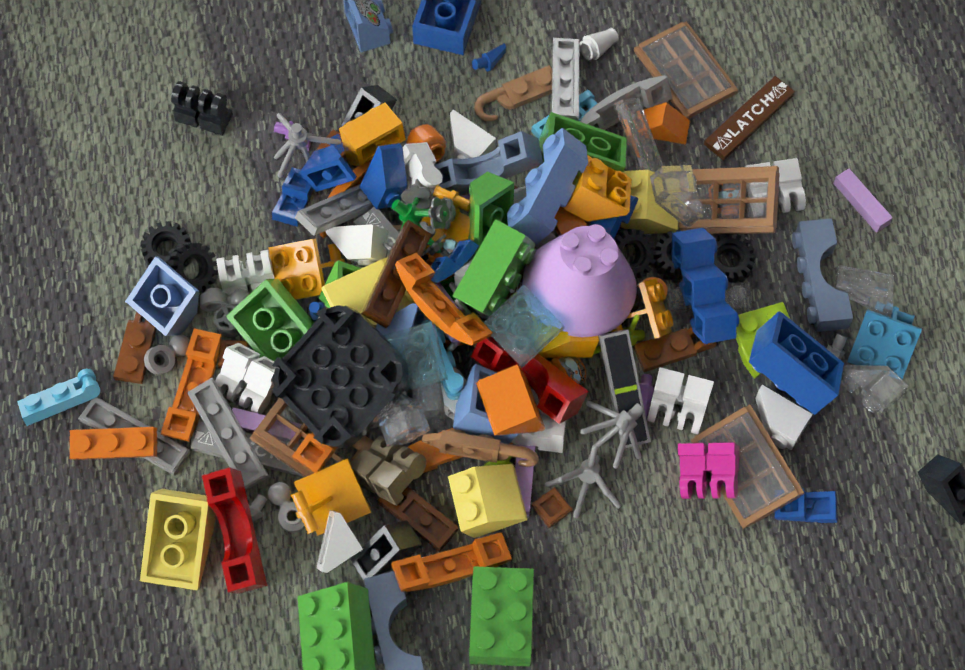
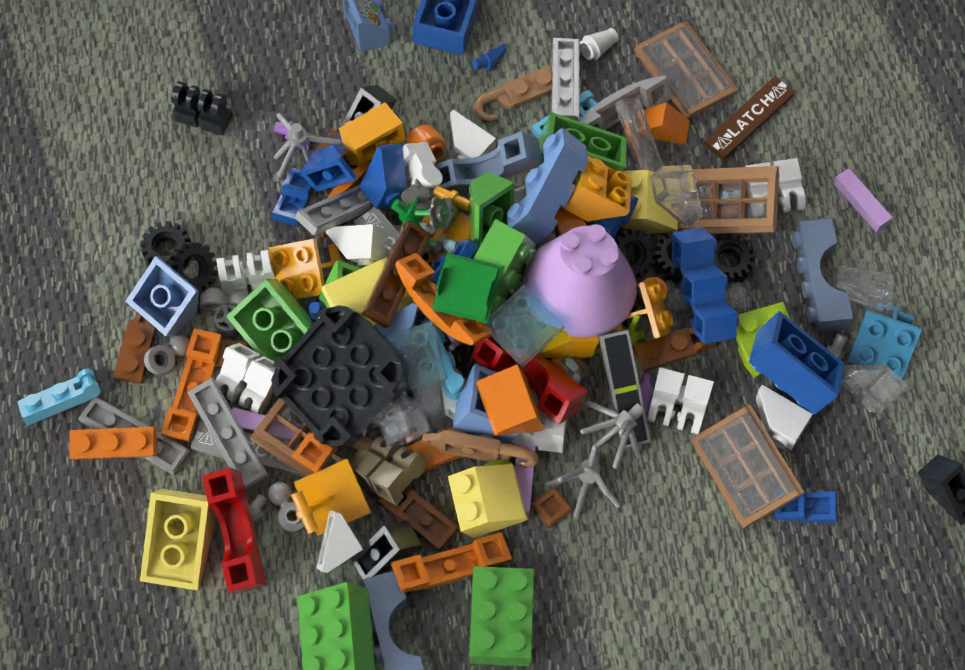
(467, 288): none -> green piece
(718, 458): dark pink legs -> none

